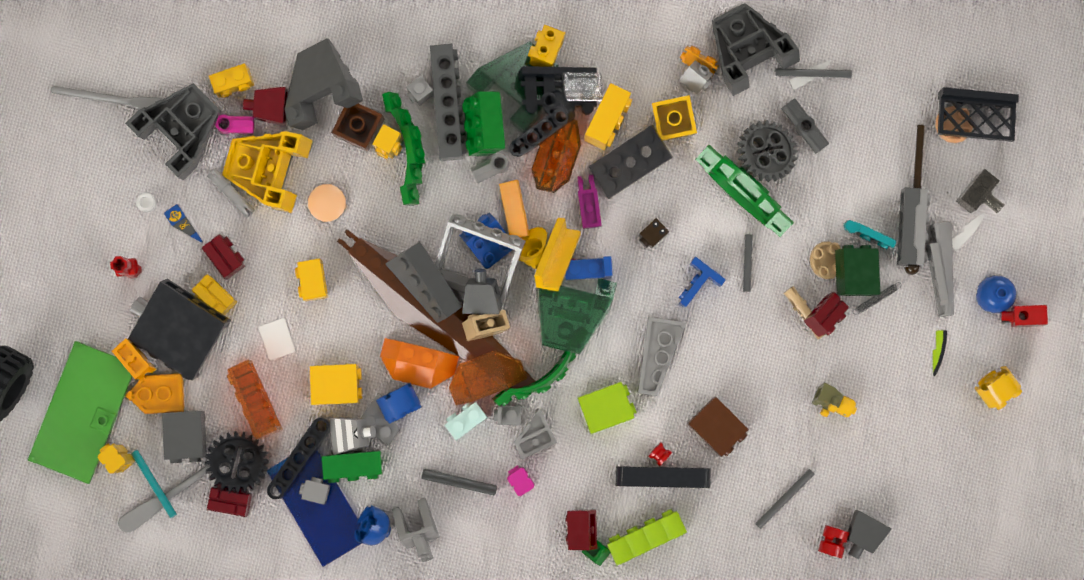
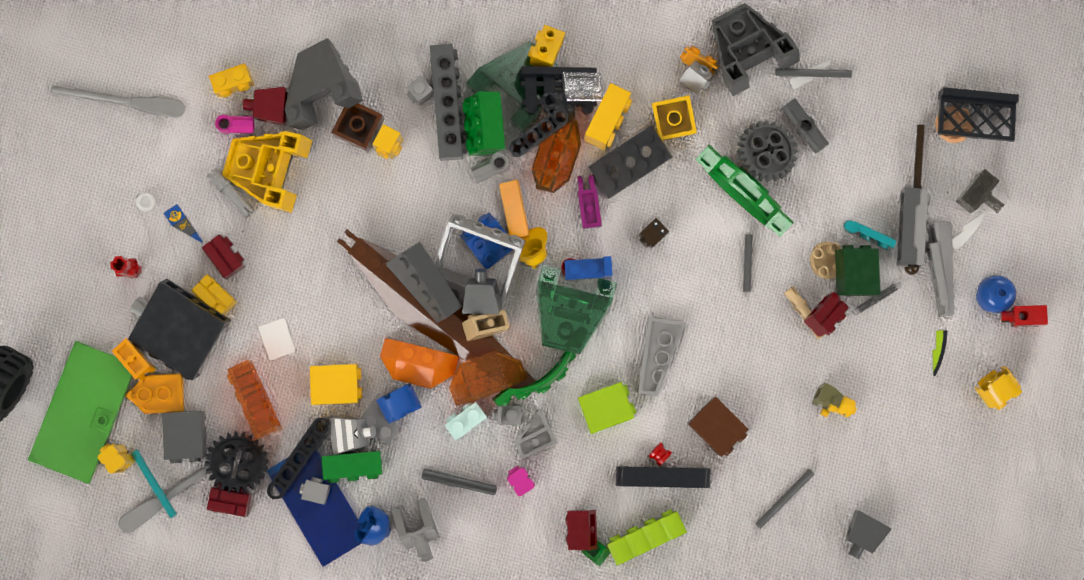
(185, 120): dark grey wedge -> none
(311, 279): yellow brick -> none
(326, 202): light nougat dish -> none
(413, 145): green piece -> none
(556, 256): yellow panel -> none
(699, 280): blue bracket -> none
(828, 547): red wheel -> none

